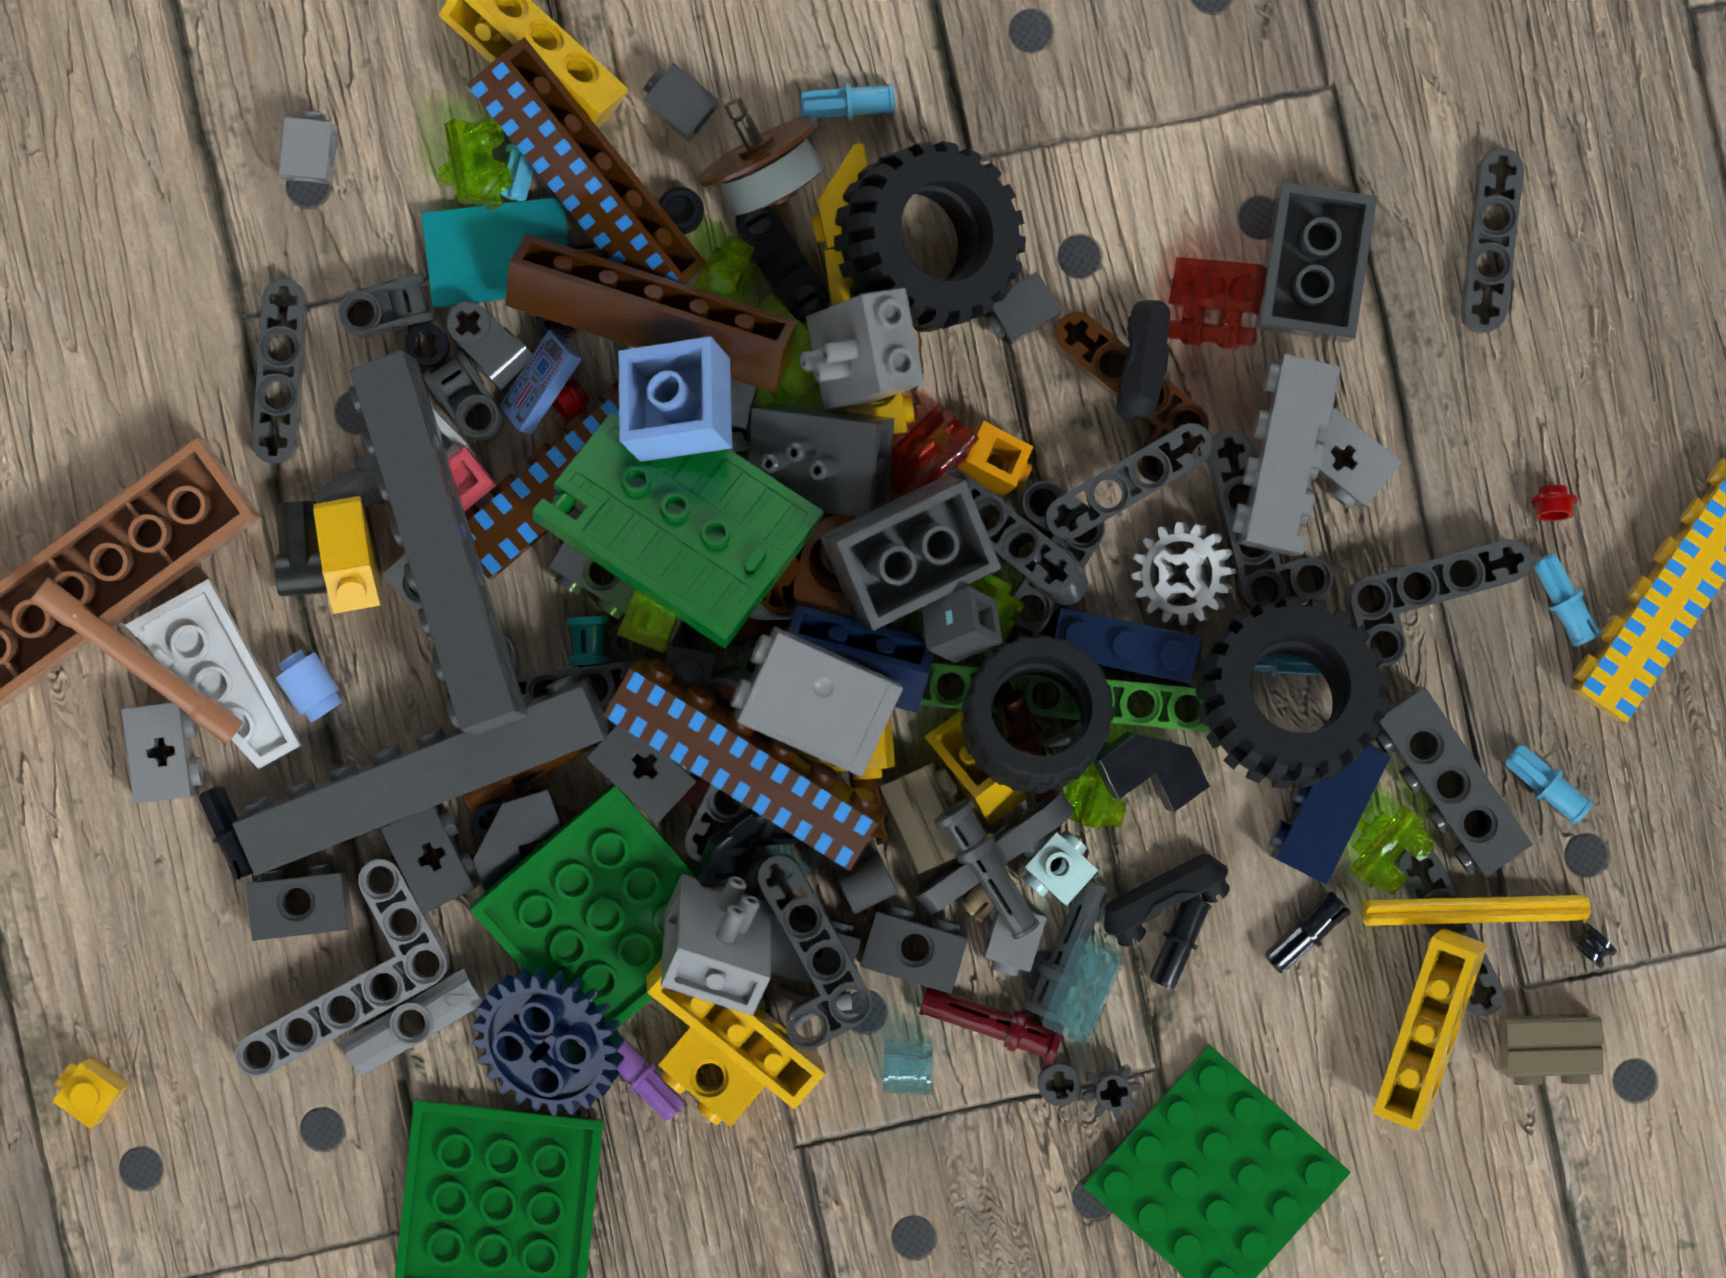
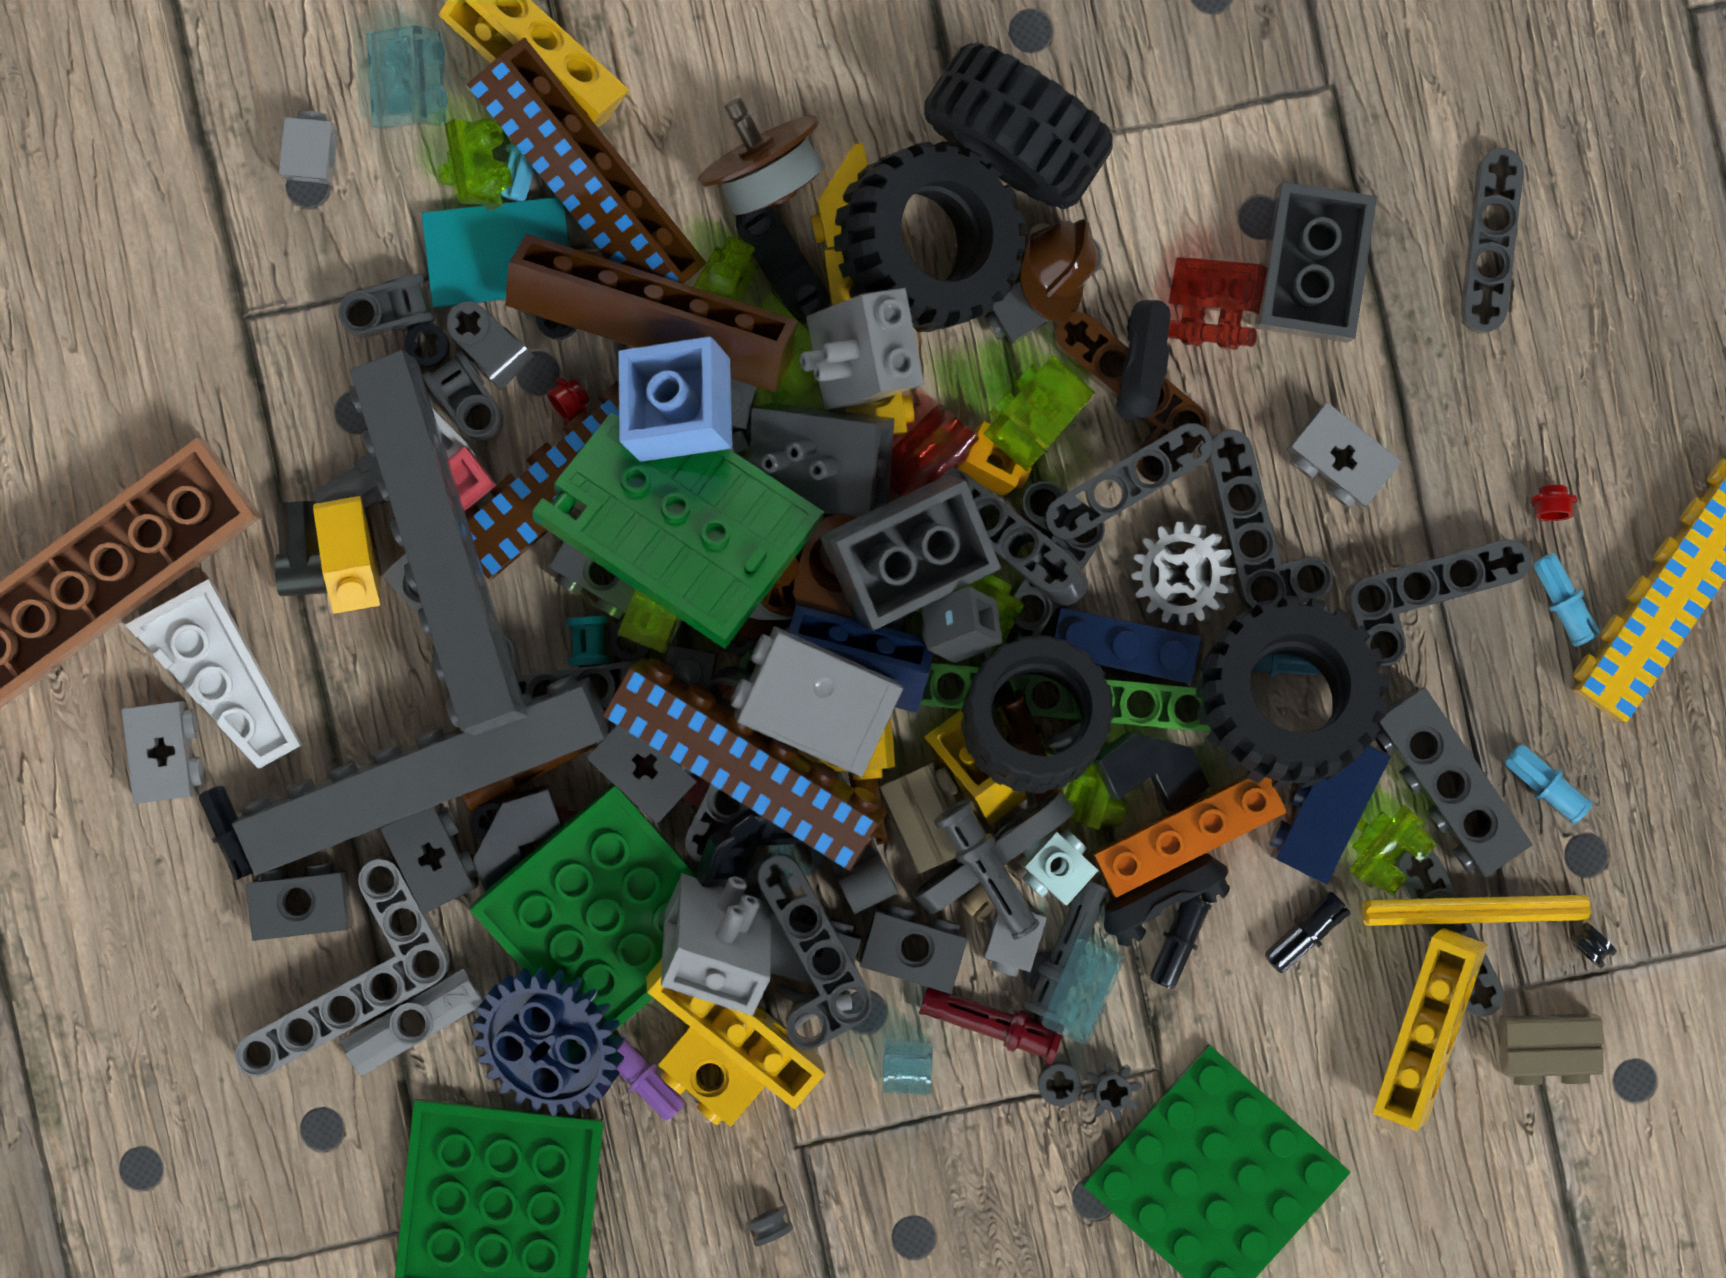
(73, 614): nougat piece -> none
(89, 1091): yellow brick -> none
(273, 371): dark grey beam -> none
(308, 685): light blue brick -> none
(406, 77): none -> clear light blue bracket
(540, 382): medium blue tile -> none
(679, 101): dark grey brick -> none
(683, 208): black plate -> none
(769, 1226): none -> dark grey bush
(848, 101): medium azure axle -> none
(1020, 123): none -> black tyre
(1039, 412): none -> clear neon green brick
(1056, 267): none -> reddish brown piece
(1187, 833): none -> orange brick
(1287, 455): light grey wedge -> none

